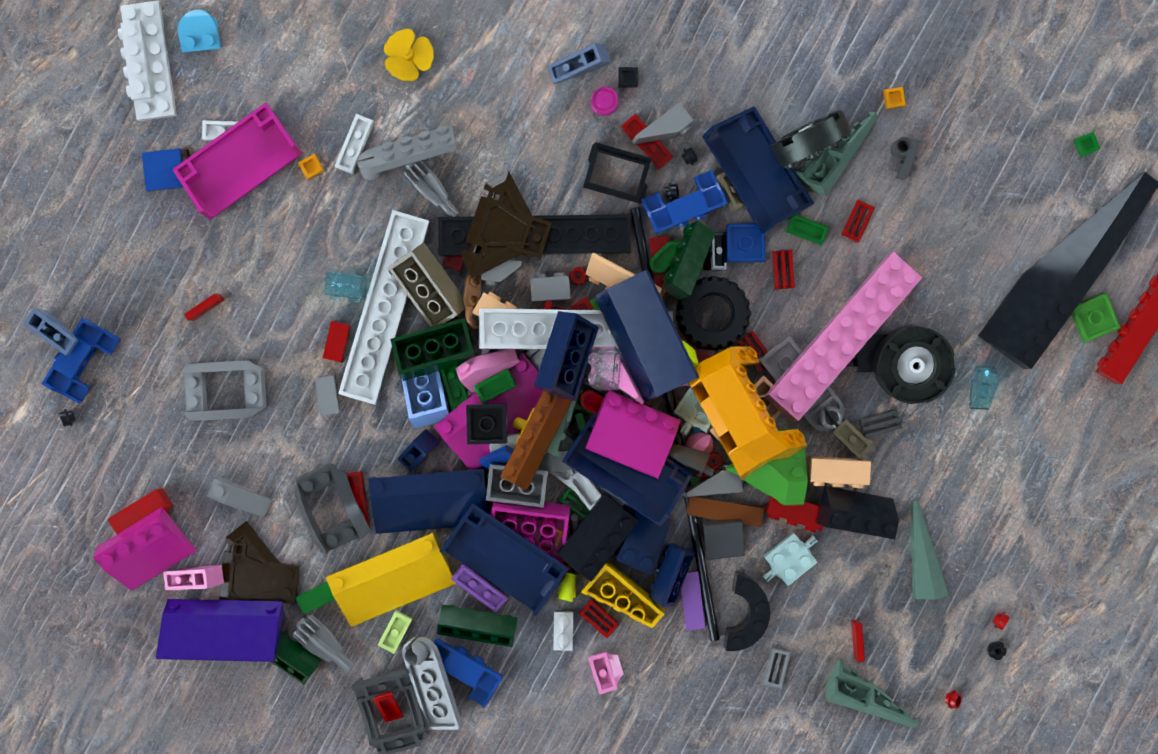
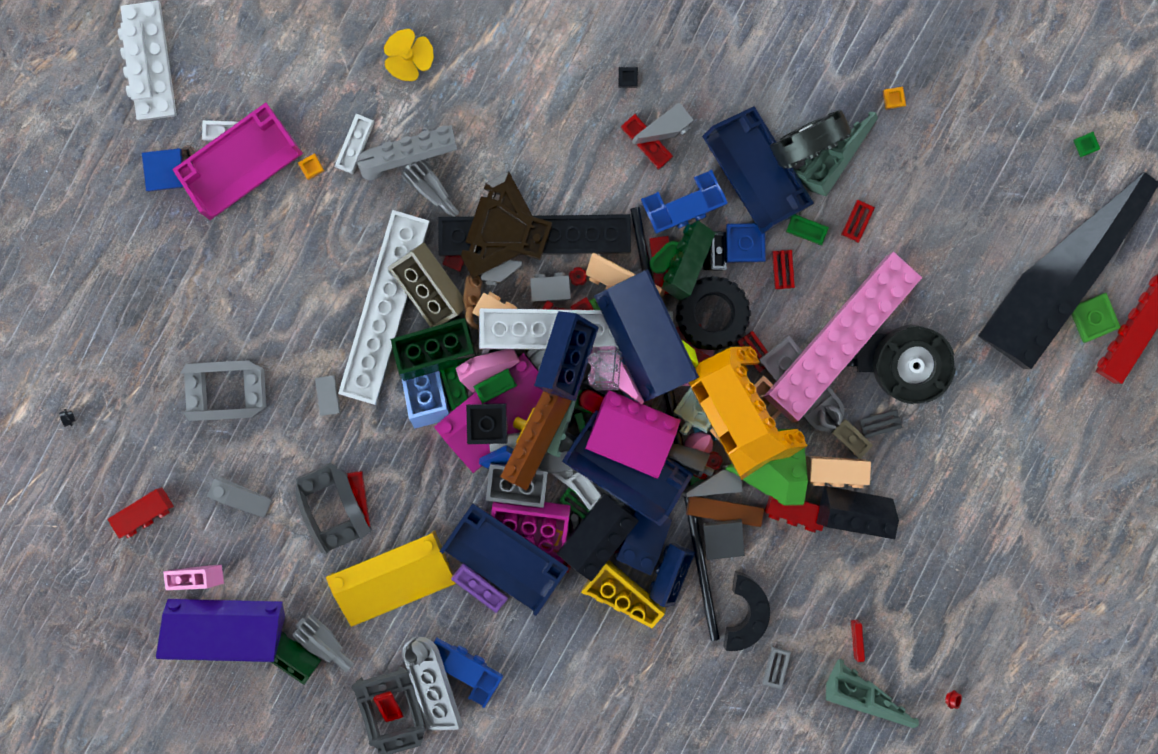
(51, 330): sand blue slope -> none
(66, 370): blue bracket -> none
(144, 549): dark pink slope -> none
(198, 31): medium azure slope -> none
(204, 307): red tile -> none
(256, 571): dark brown plate -> none
(315, 598): green tile -> none
(336, 341): red tile -> none
(346, 286): clear light blue brick -> none
(395, 632): yellowish green plate -> none
(418, 450): dark blue slope -> none
(426, 499): dark blue slope -> none
(477, 625): dark green brick -> none
(563, 630): white tile -> none
(568, 588): neon yellow cone -> none
(579, 63): sand blue slope -> none
(602, 611): red tile -> none
(604, 101): dark pink wheel -> none
(606, 671): bright pink slope -> none
(622, 154): black piece -> none
(672, 192): black plate -> none
(689, 156): black plate -> none
(692, 602): medium lavender tile -> none
(731, 196): dark tan plate -> none
(790, 559): light aqua plate -> none
(903, 167): dark grey plate -> none
(926, 572): sand green wedge -> none
(983, 387): clear light blue slope -> none
(996, 645): black plate -> none
(1001, 620): red plate -> none

